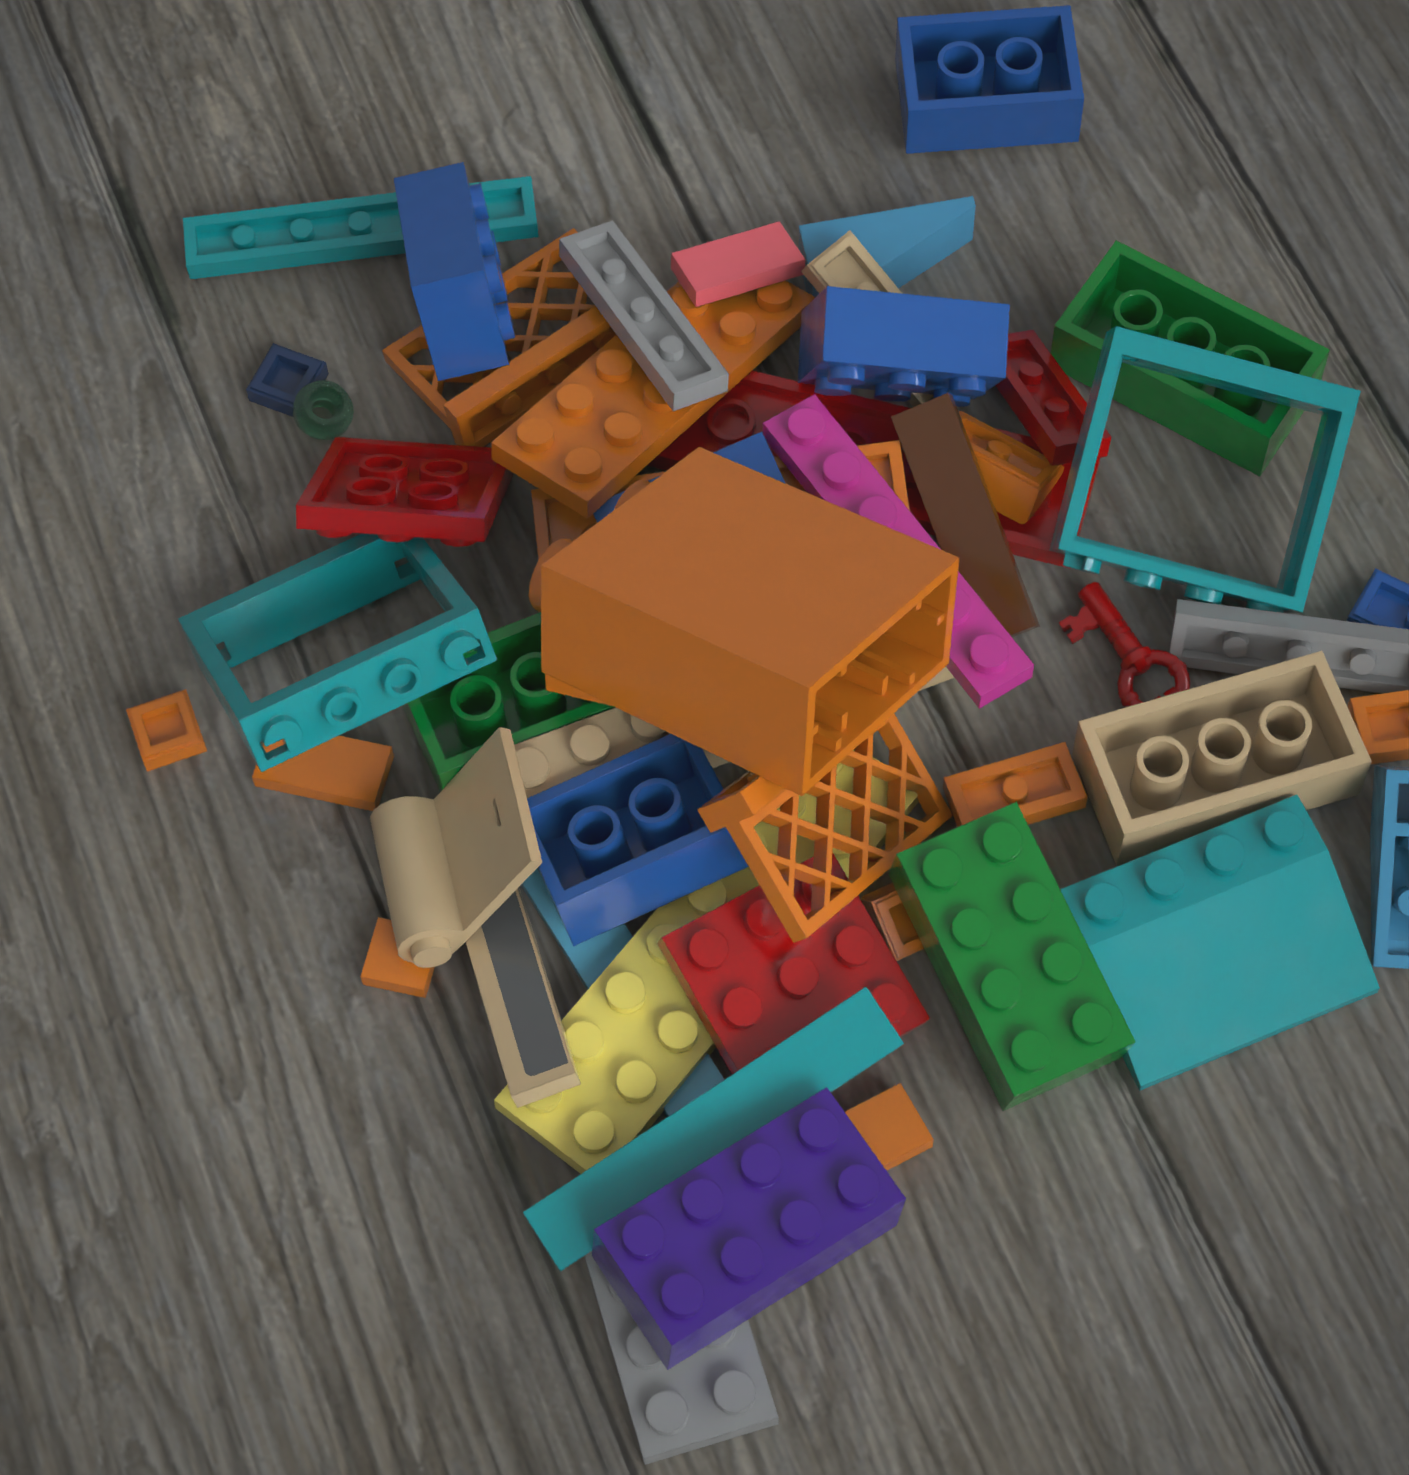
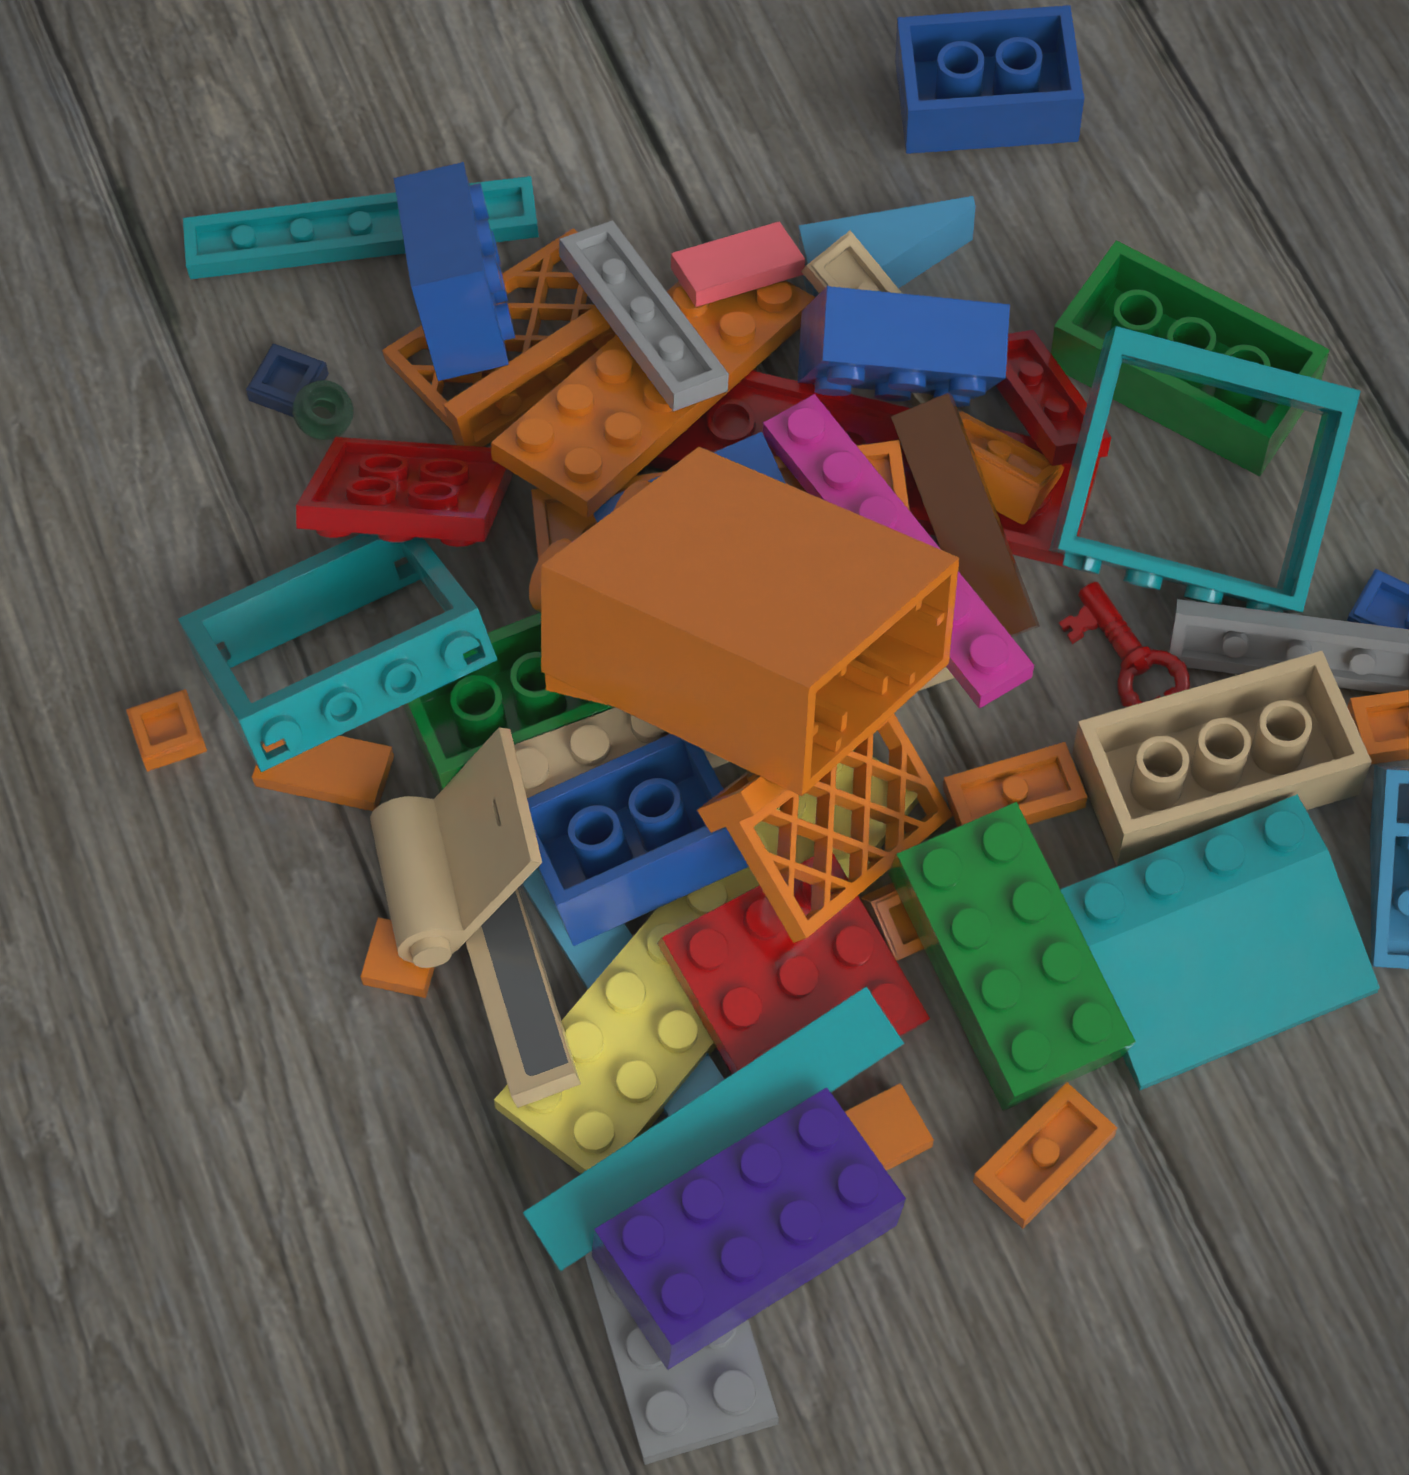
(1044, 1155): none -> orange plate

